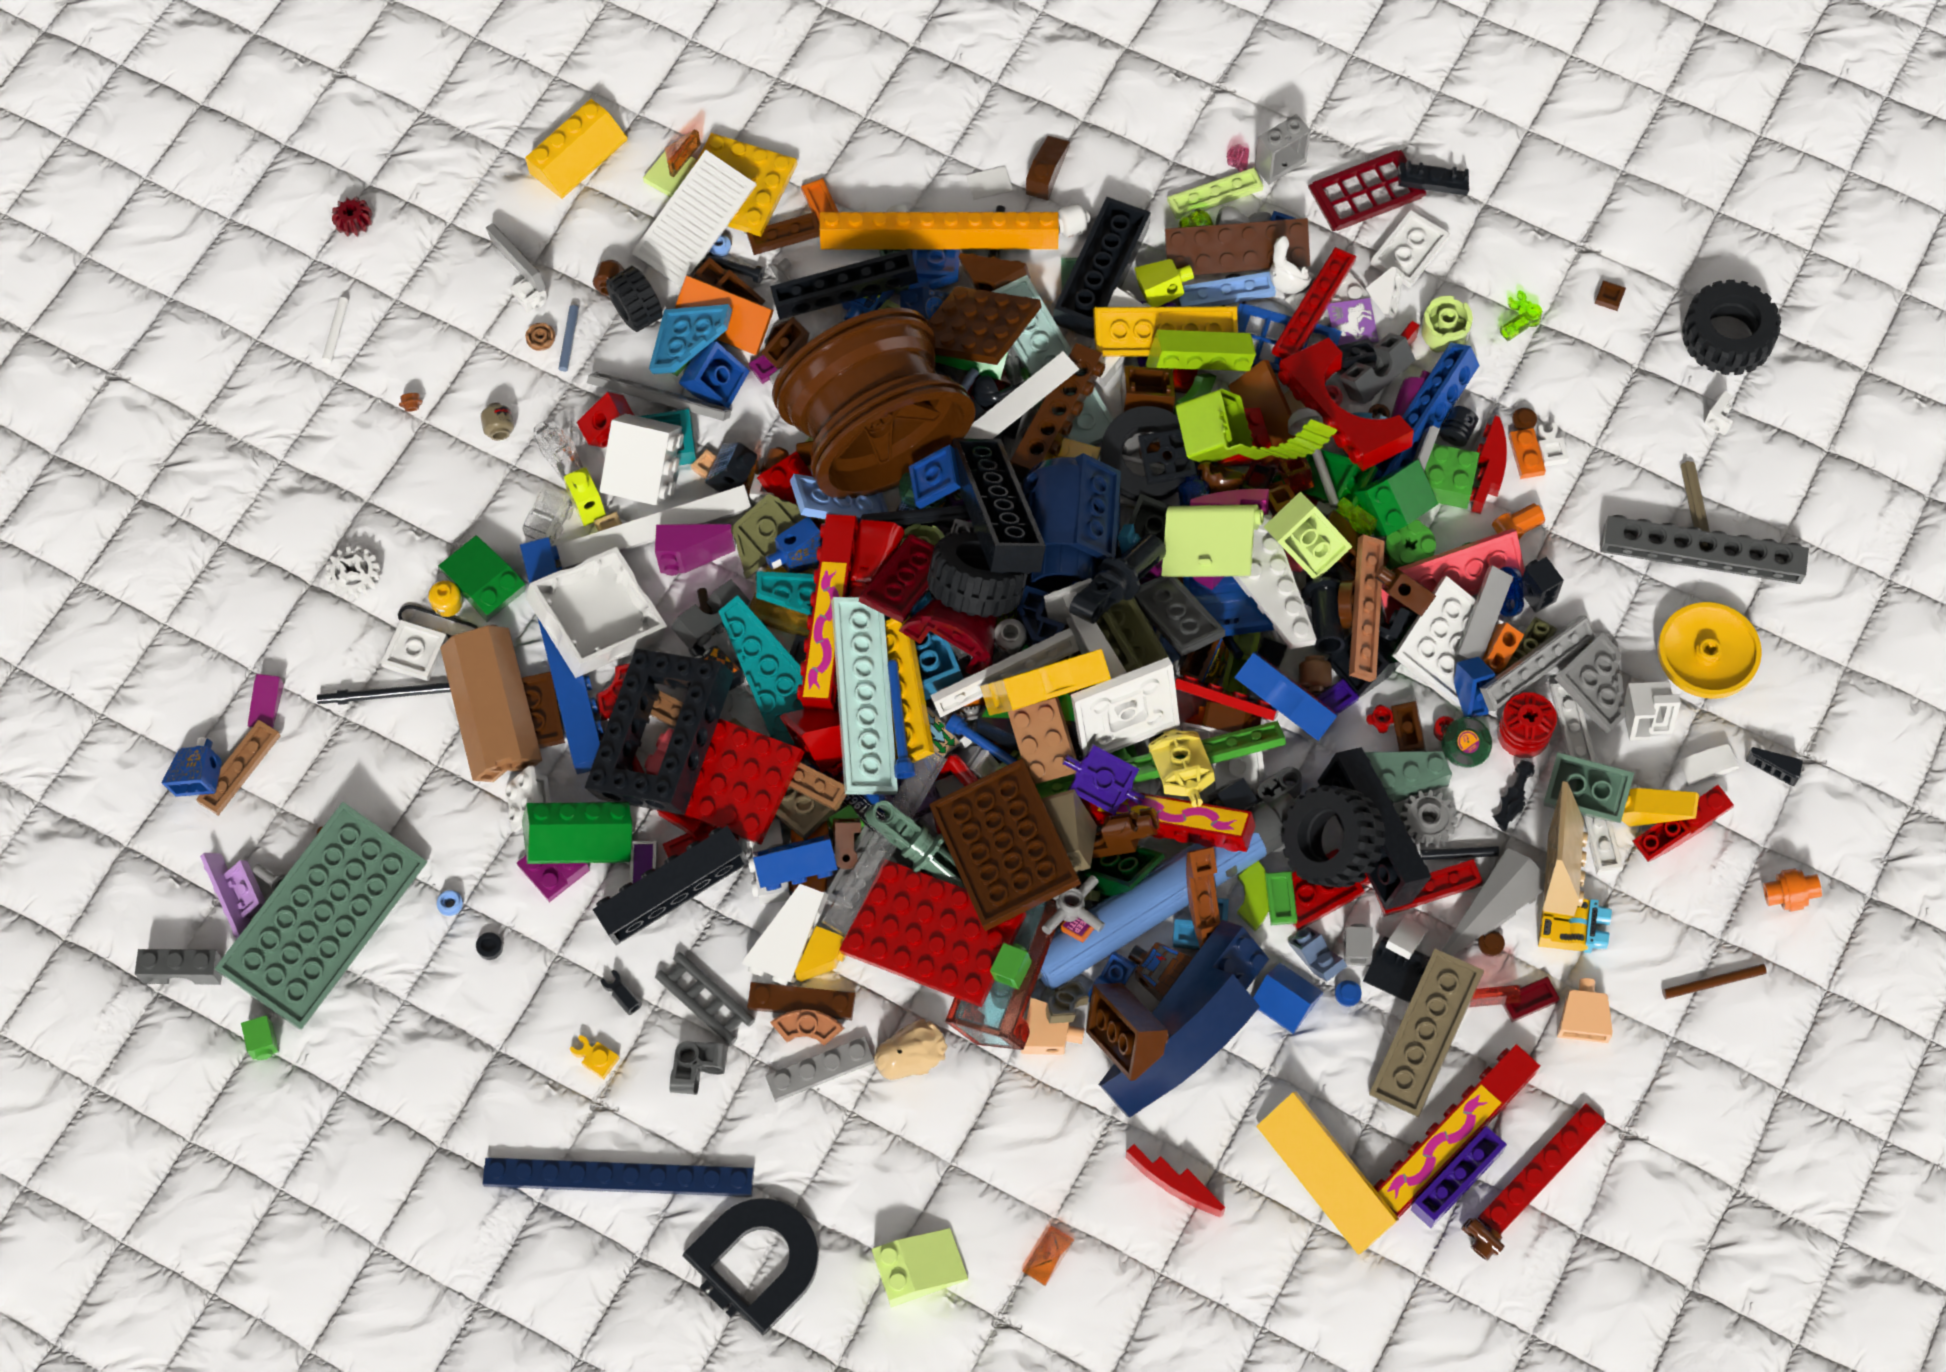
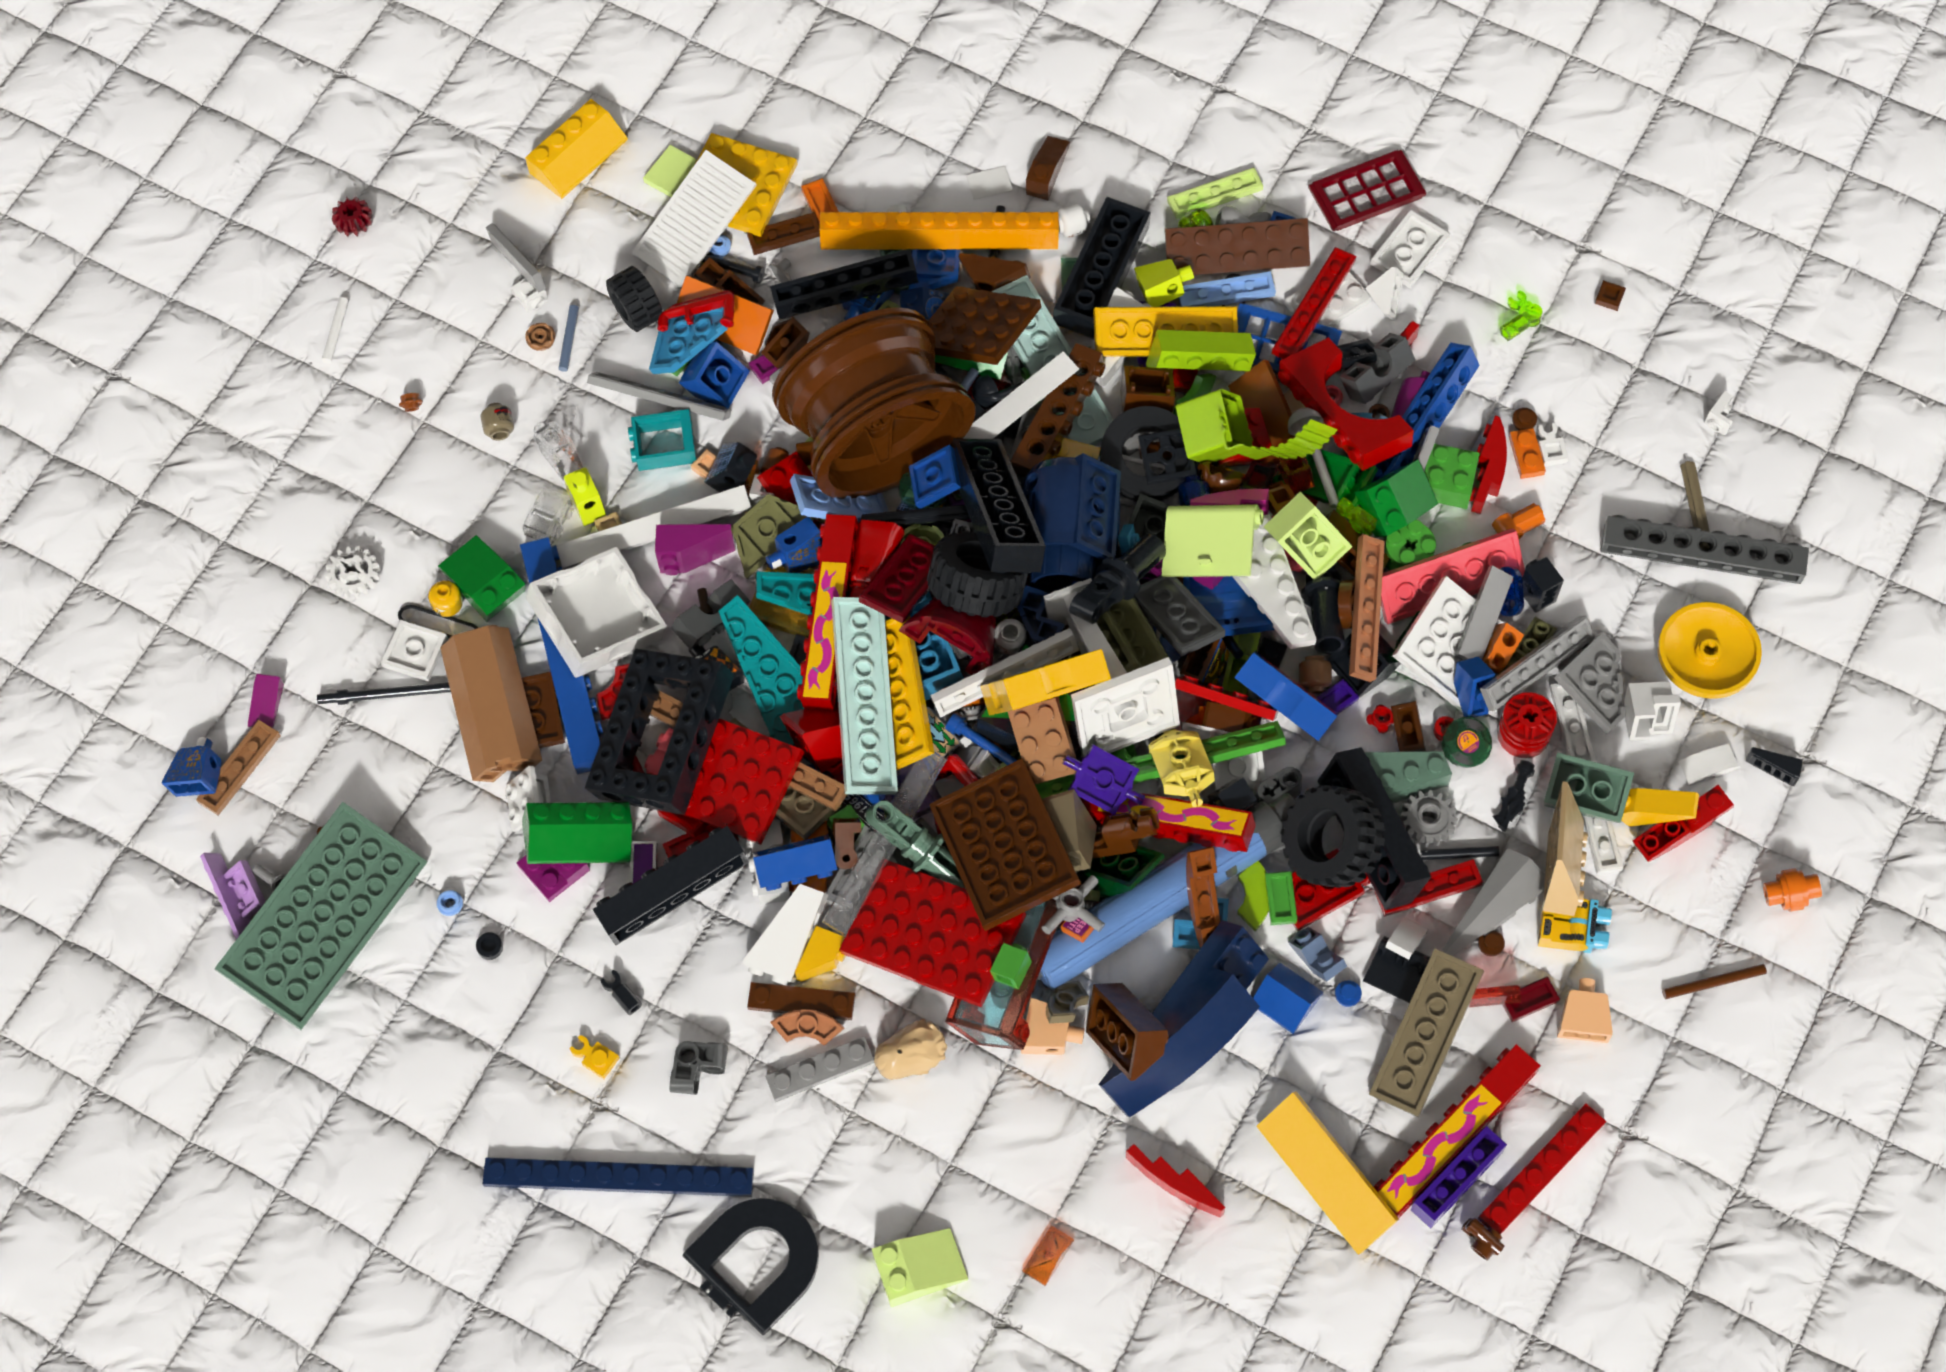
(160, 965): dark grey arch -> none
(260, 1038): bright green brick -> none
(597, 420): red brick -> none
(604, 271): reddish brown head -> none
(641, 459): white container -> none
(681, 150): clear orange slope -> none
(699, 305): none -> red piece
(705, 1014): dark grey bar -> none
(904, 767): blue piece -> none
(1115, 971): blue slope -> none
(1158, 968): torso -> none
(1238, 157): clear pink plate -> none
(1275, 150): light grey window -> none
(1285, 275): white piece -> none
(1354, 320): sticker -> none
(1358, 945): light grey brick -> none
(1399, 621): black bracket -> none
(1410, 593): reddish brown torso -> none
(1433, 178): black plate -> none
(1446, 322): yellowish green brick -> none
(1457, 428): black piece -> none
(1740, 302): black tyre -> none

